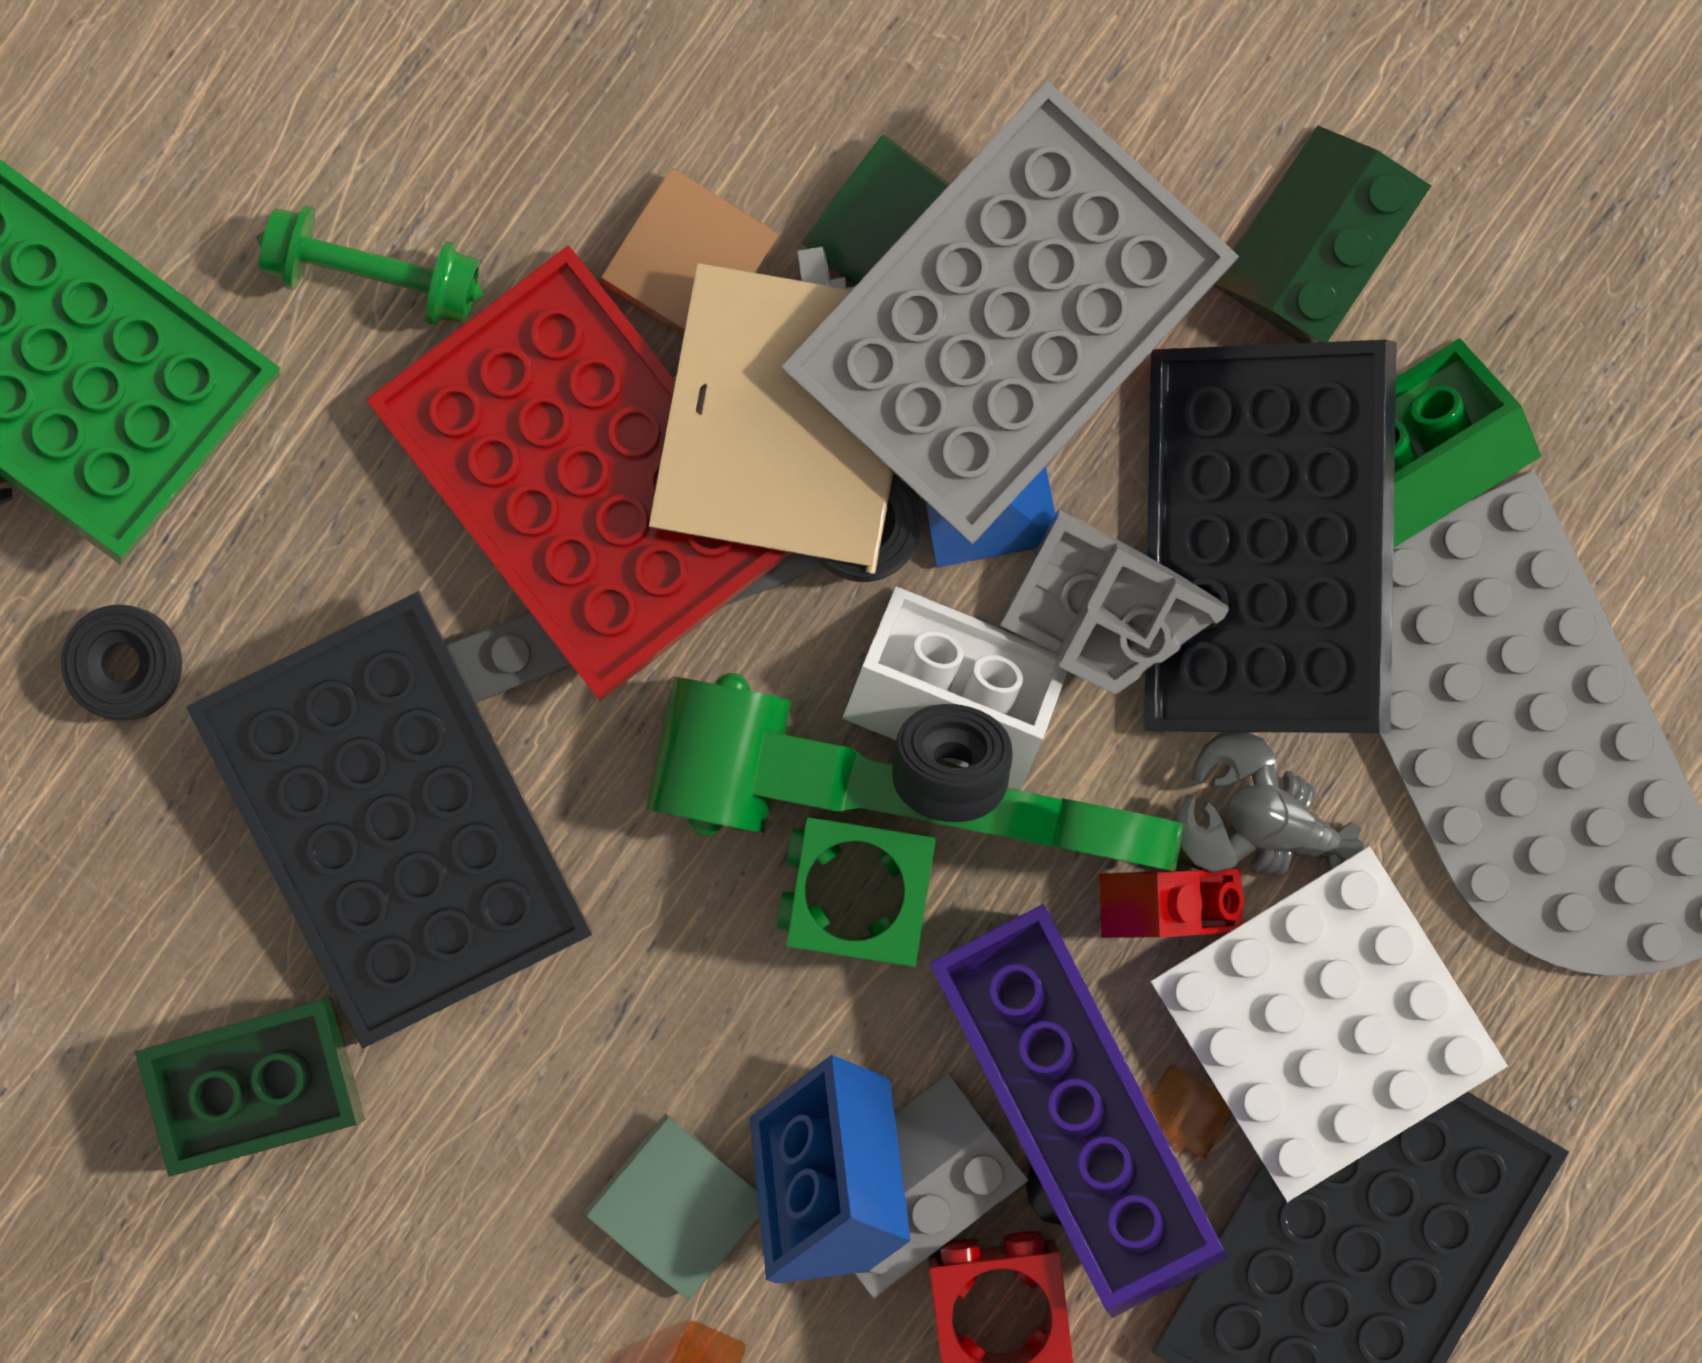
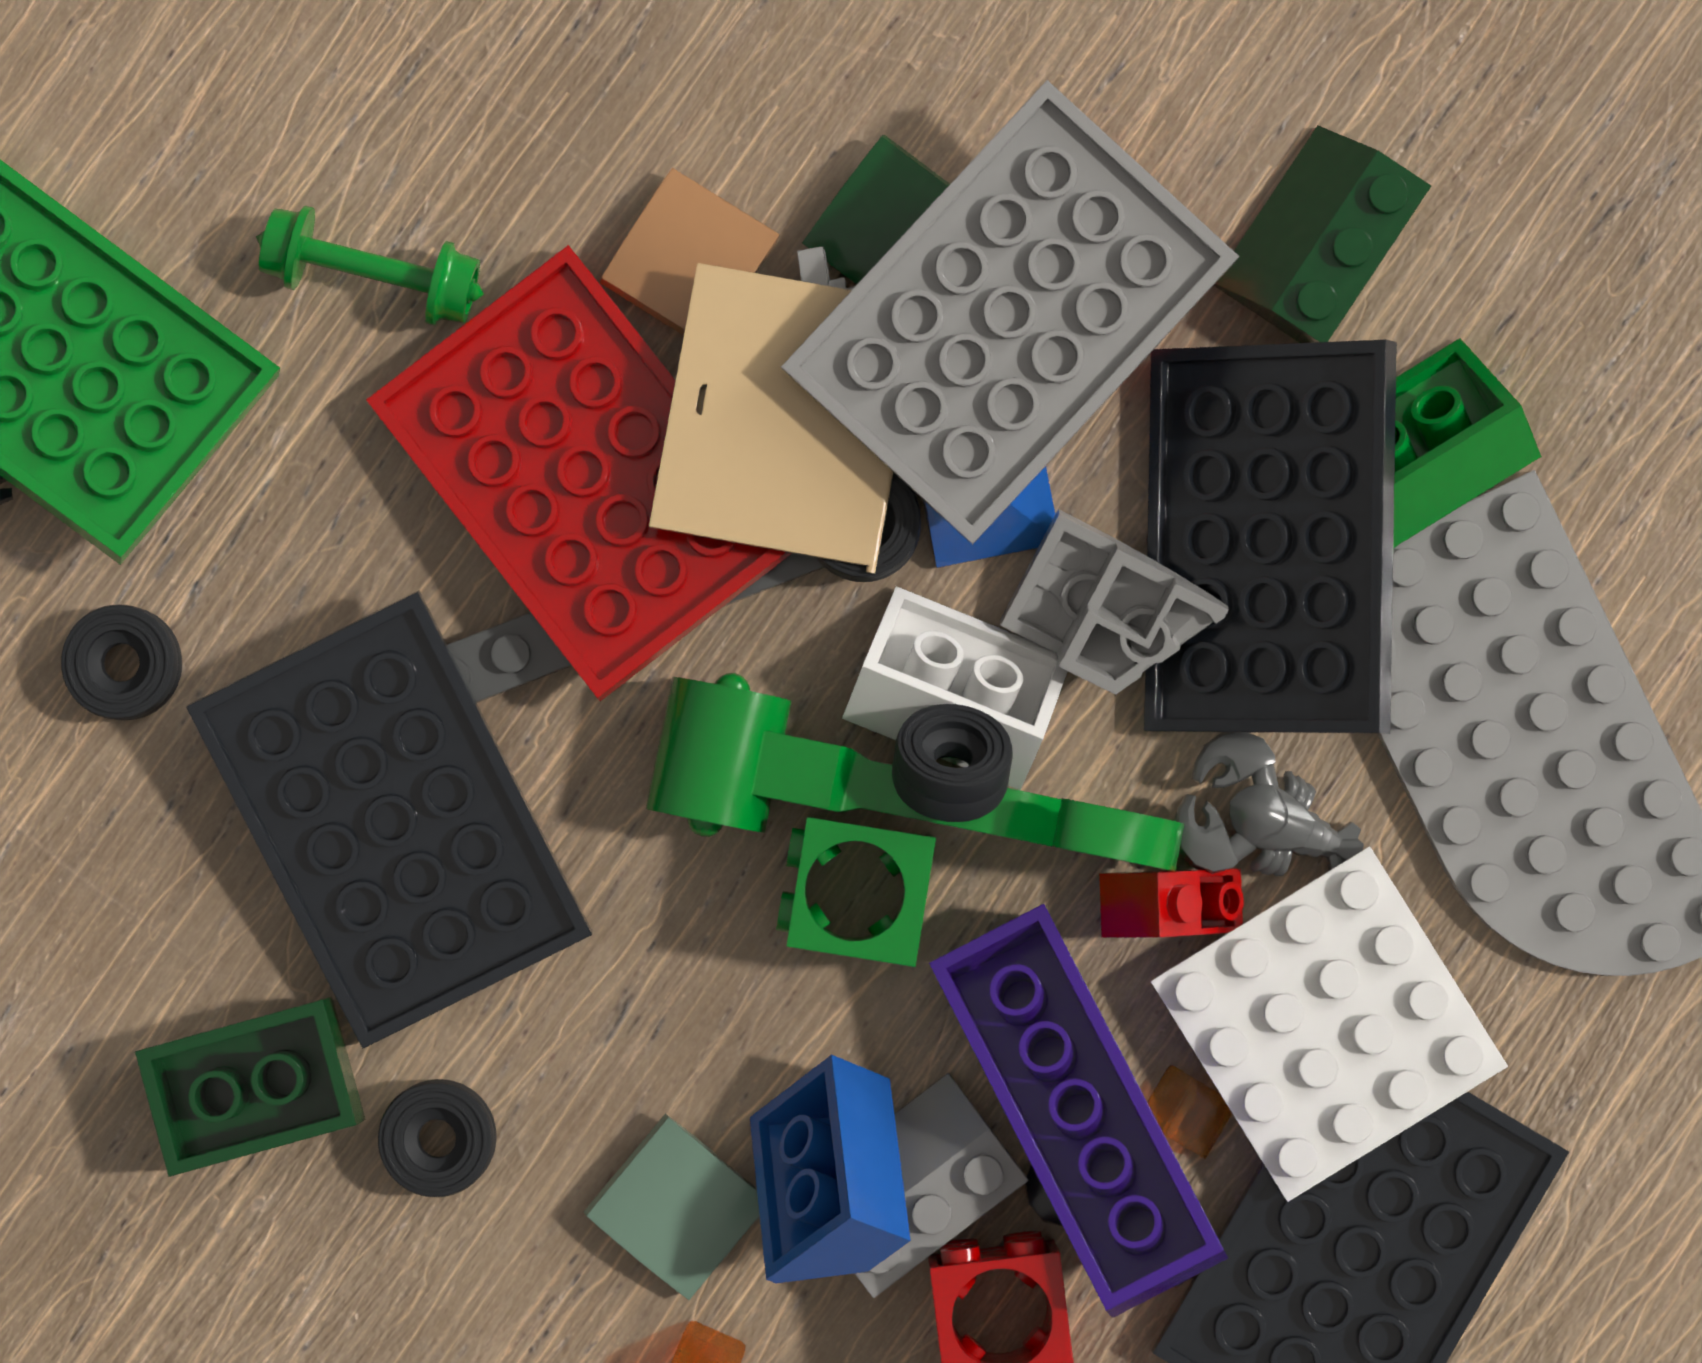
(401, 1146): none -> black tyre

